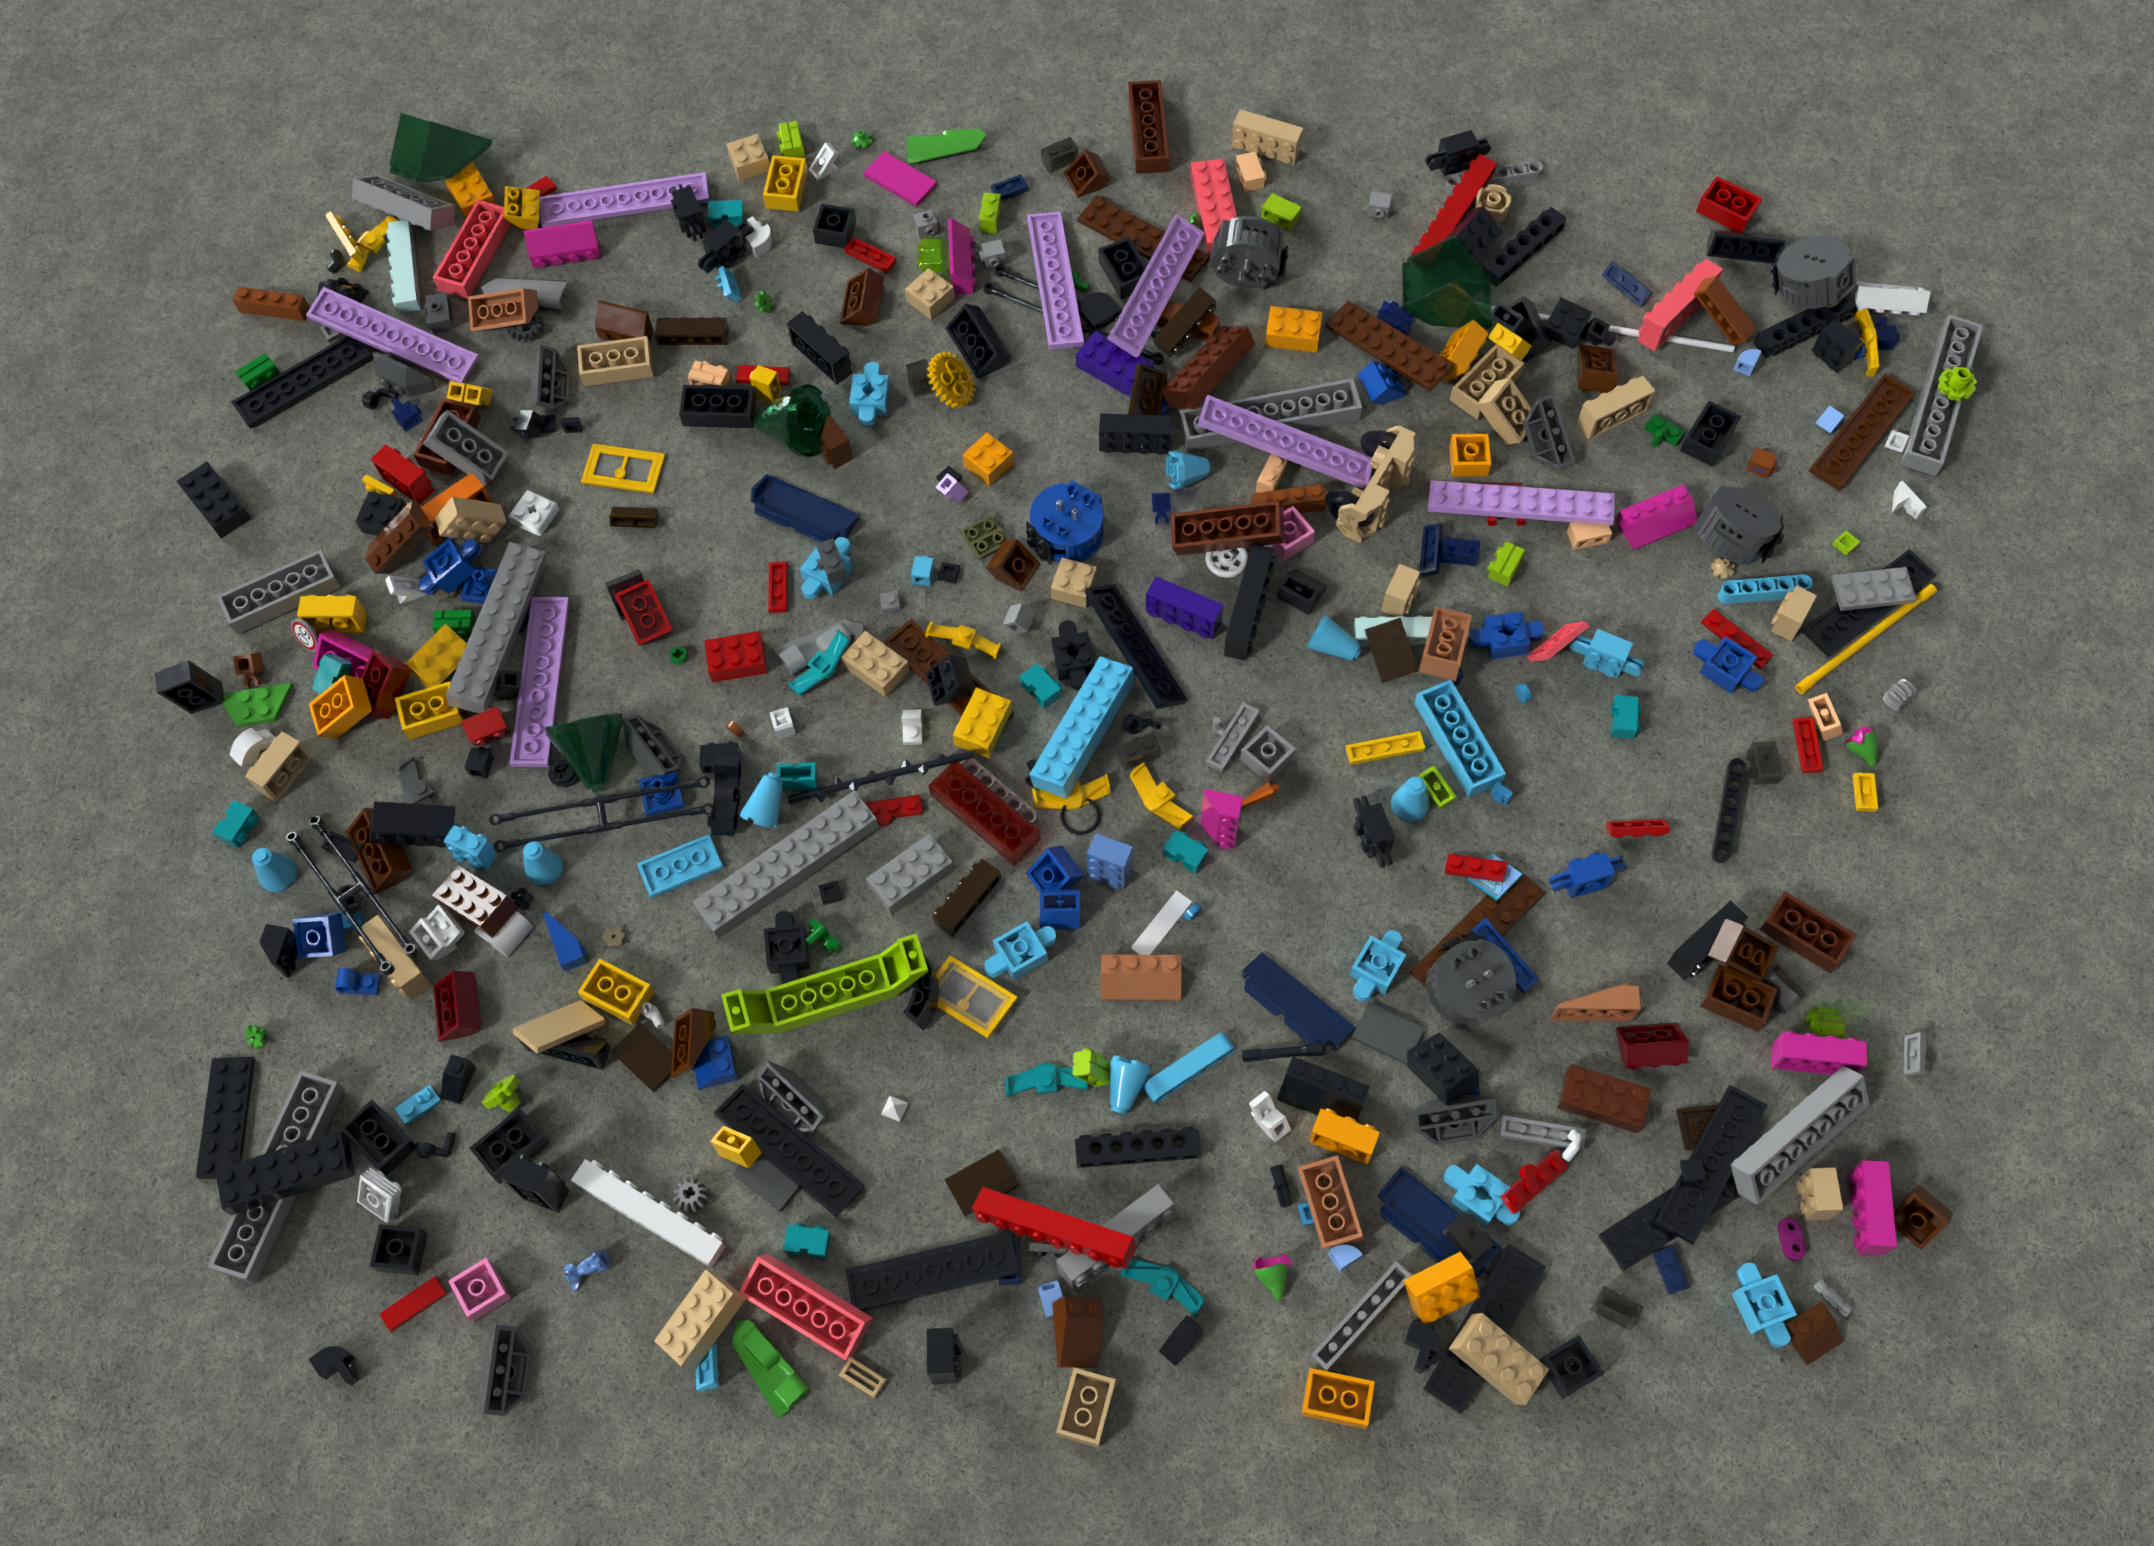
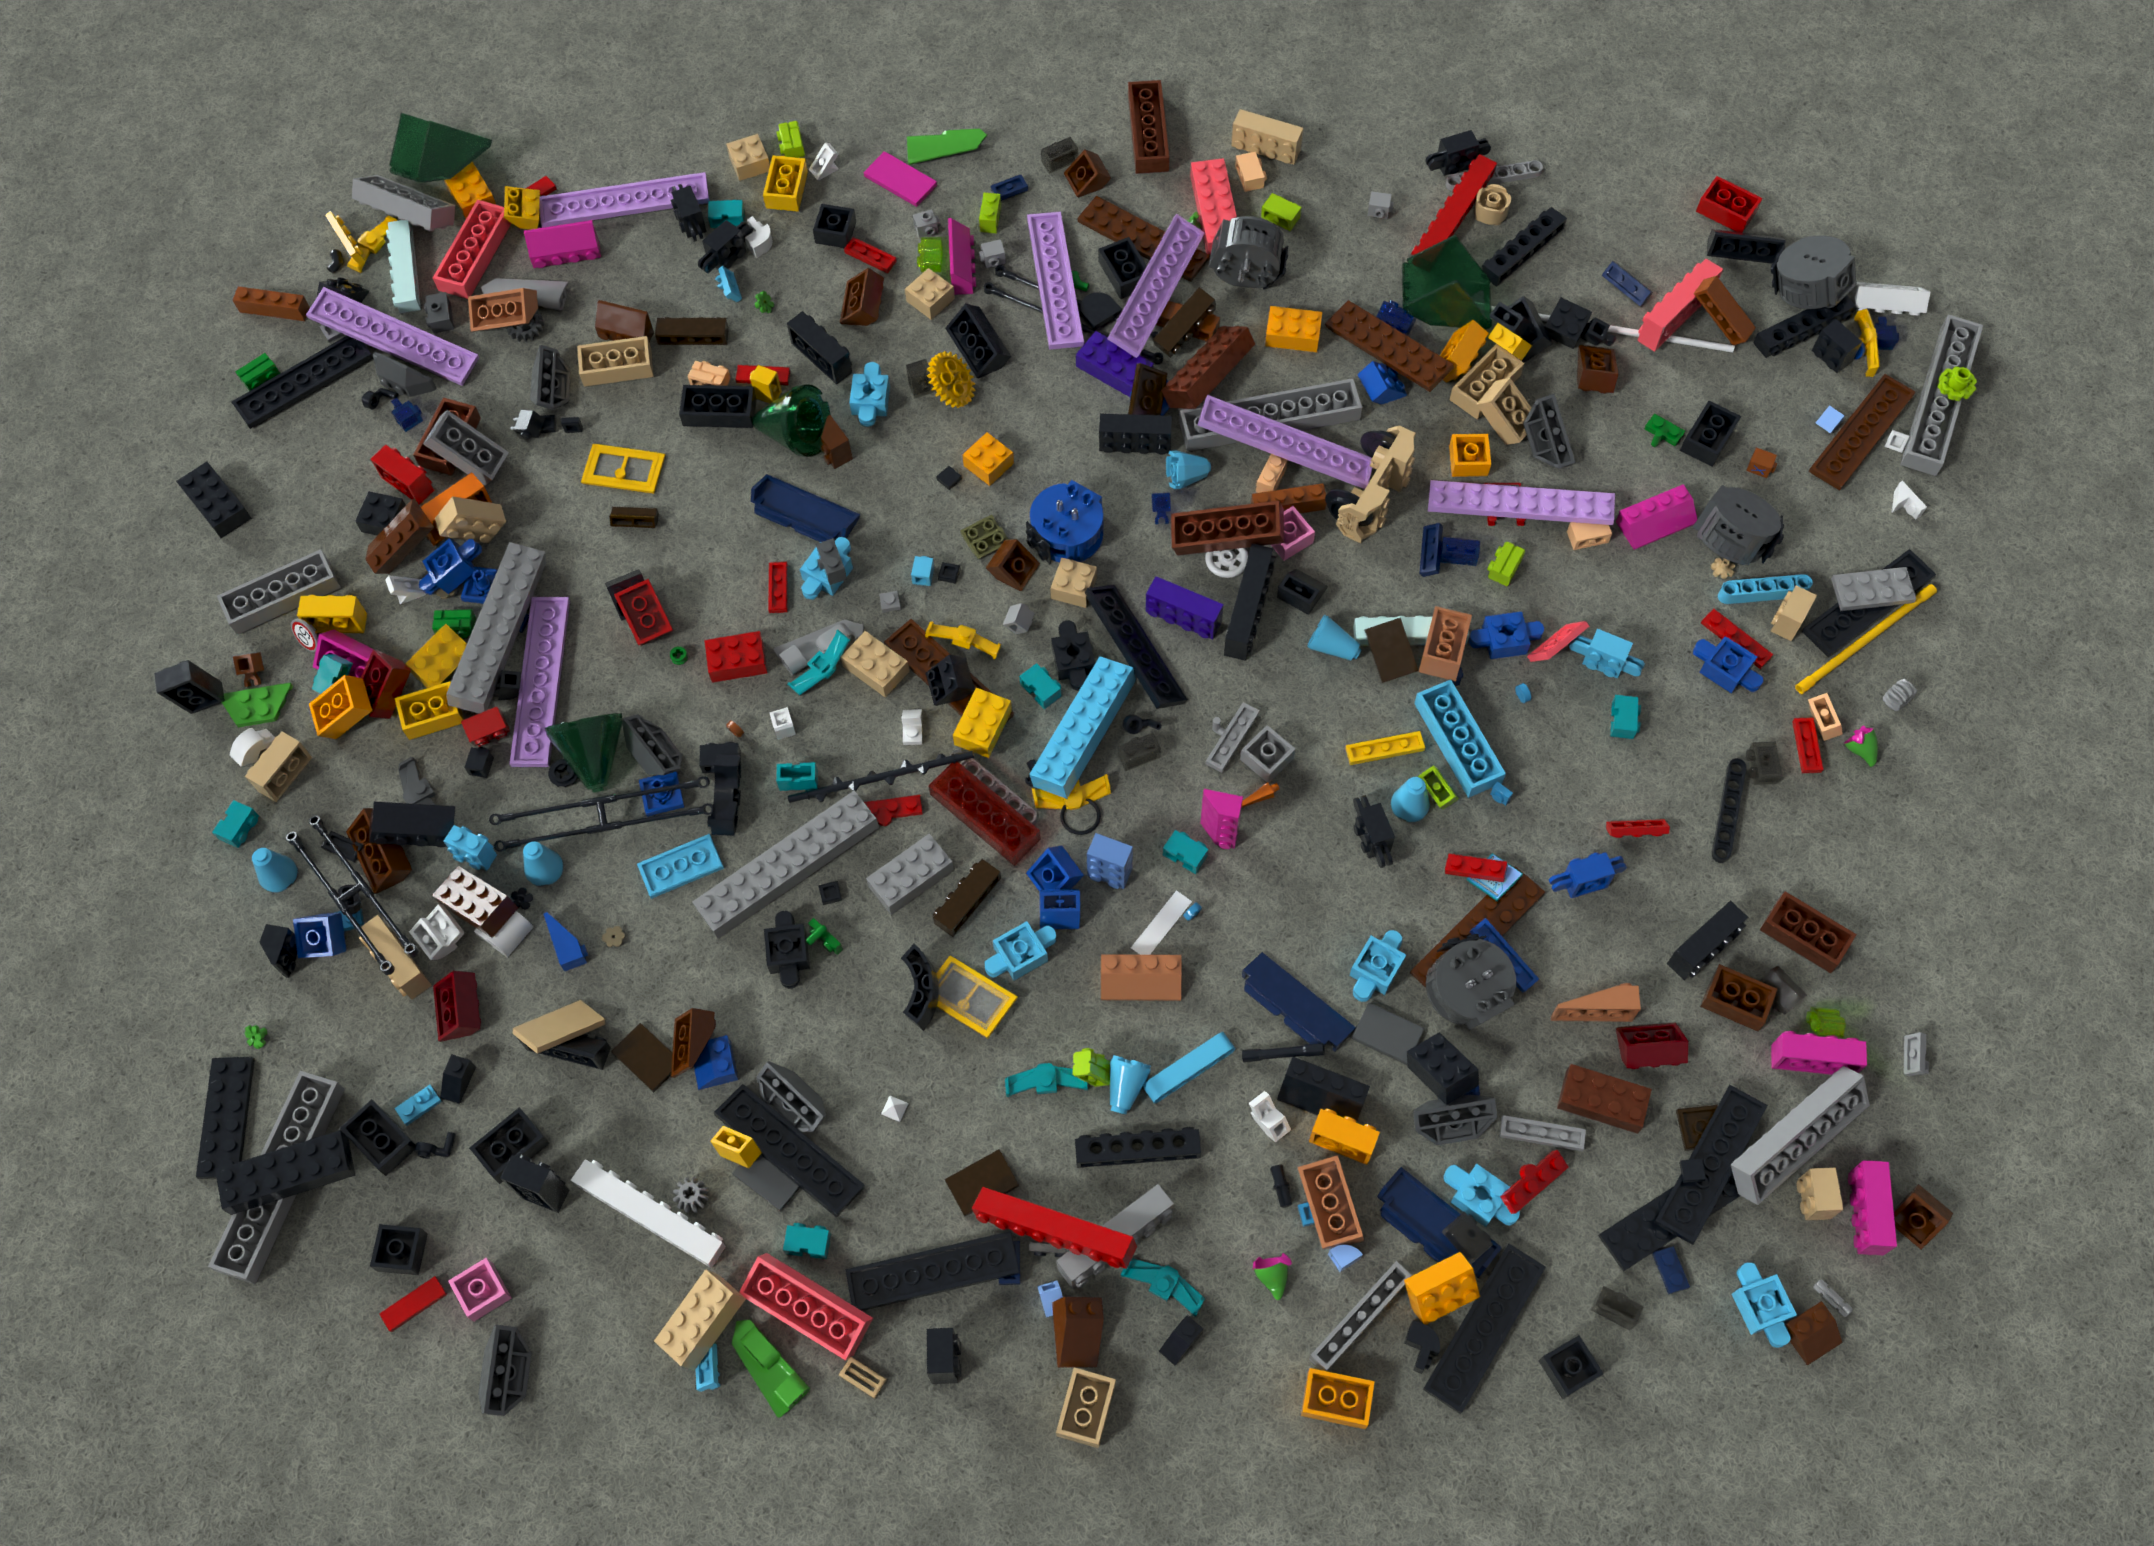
(335, 1359): black brick -> none
(352, 982): blue plate -> none
(376, 486): yellow plate -> none
(379, 1194): white brick -> none
(469, 393): yellow hips -> none
(503, 1094): lime plant -> none
(533, 513): white brick -> none
(597, 1262): medium blue animal -> none
(616, 992): yellow brick -> none
(652, 1013): white arm -> none
(764, 802): medium azure cone -> none
(826, 992): lime slope -> none
(861, 139): bright green plant -> none
(952, 488): lavender brick -> none
(1159, 798): yellow plate -> none
(1401, 591): tan brick -> none
(1477, 232): black brick -> none
(1499, 1359): tan brick -> none
(1574, 1147): white arm -> none
(1615, 407): tan brick -> none
(1743, 950): reddish brown brick -> none
(1747, 361): light blue brick -> none
(1790, 1238): magenta plate -> none
(1846, 543): lime plate -> none
(1865, 792): yellow plate -> none

